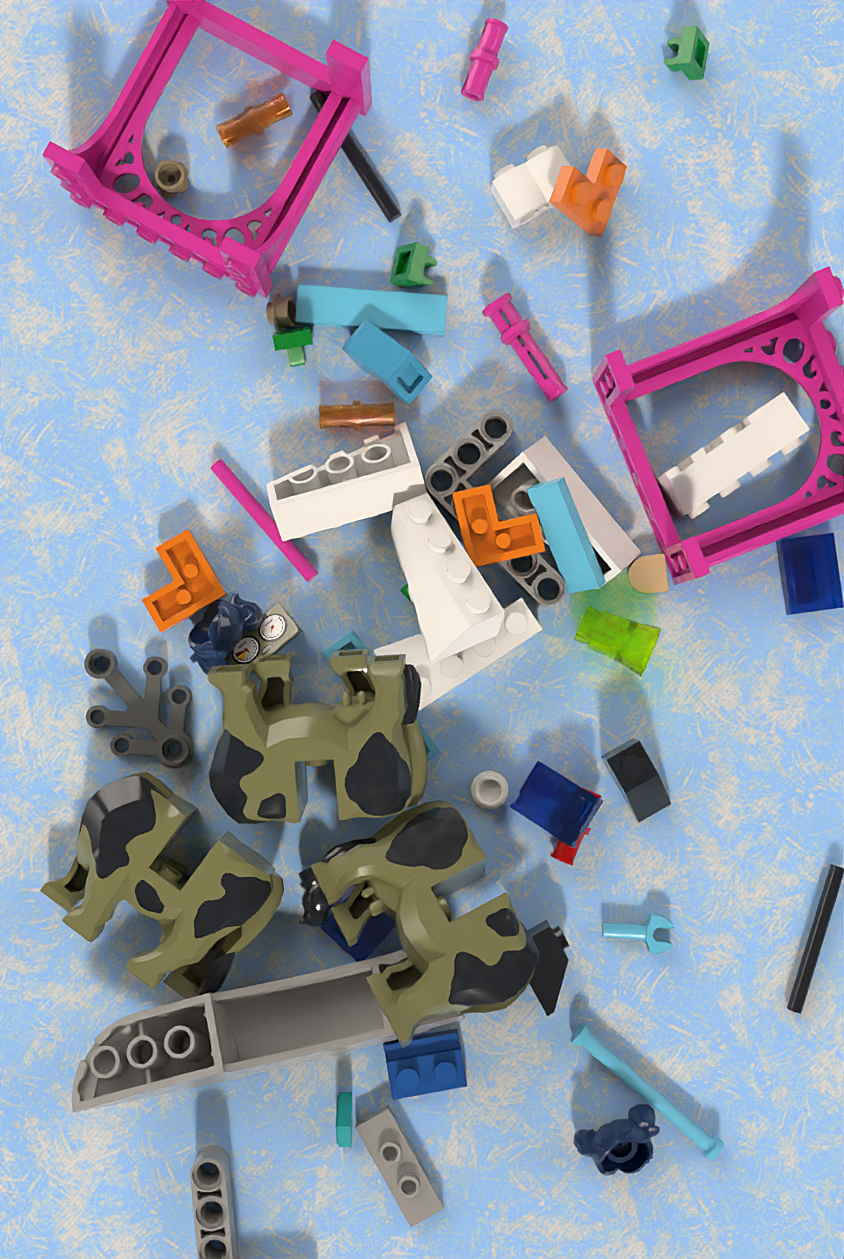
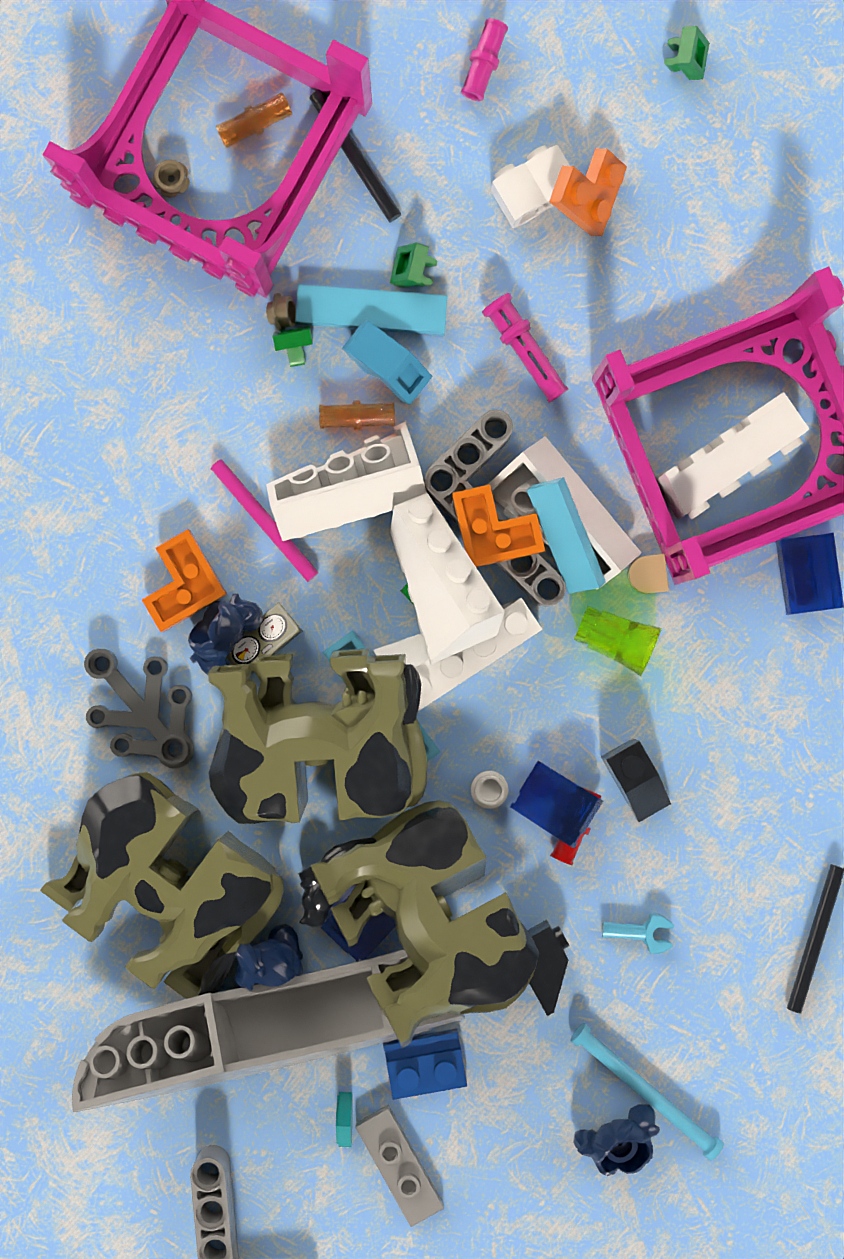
(270, 961): none -> dark blue hair

